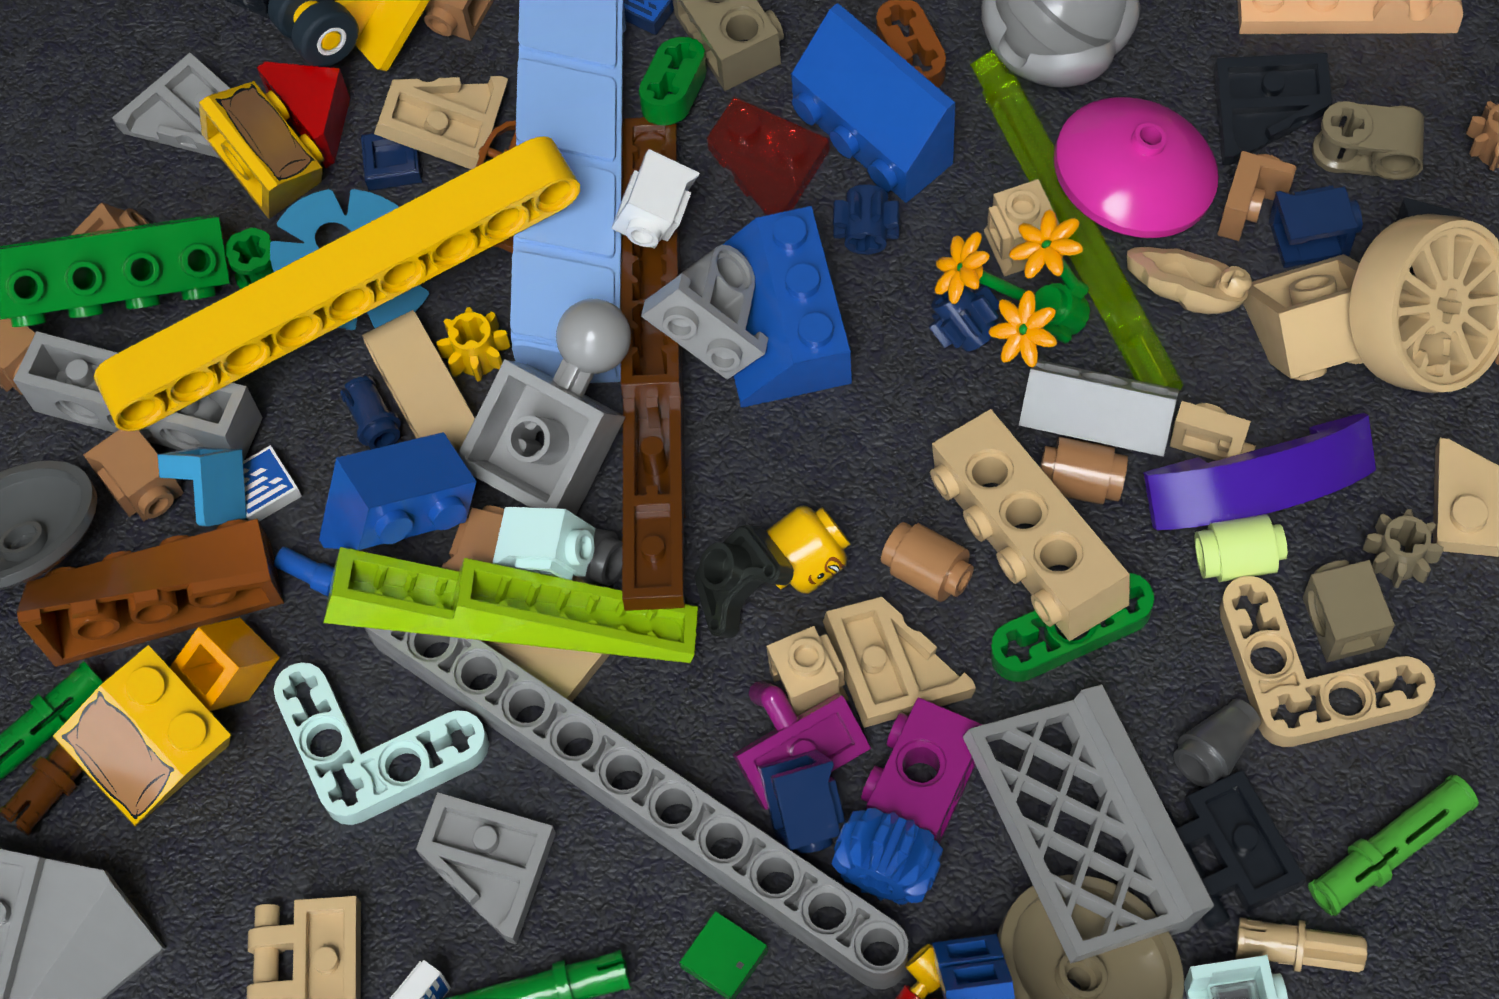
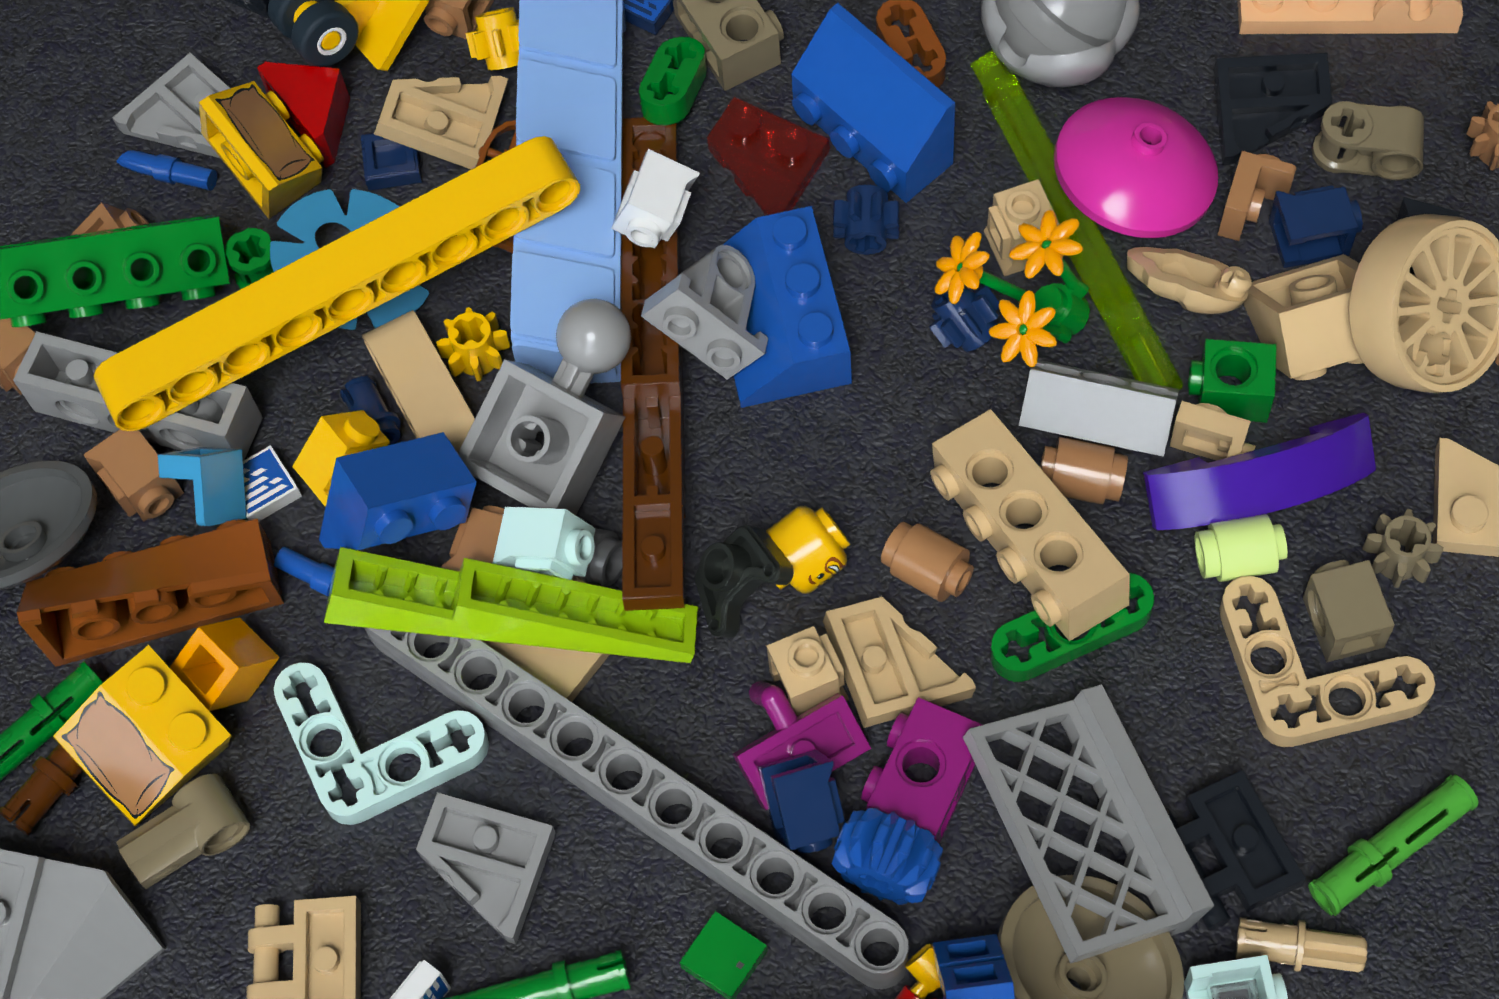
(168, 169): none -> blue piece
(199, 822): none -> dark tan piece
(332, 438): none -> yellow brick
(495, 38): none -> yellow gear
(1216, 744): flat silver cone -> none
(1247, 361): none -> green brick

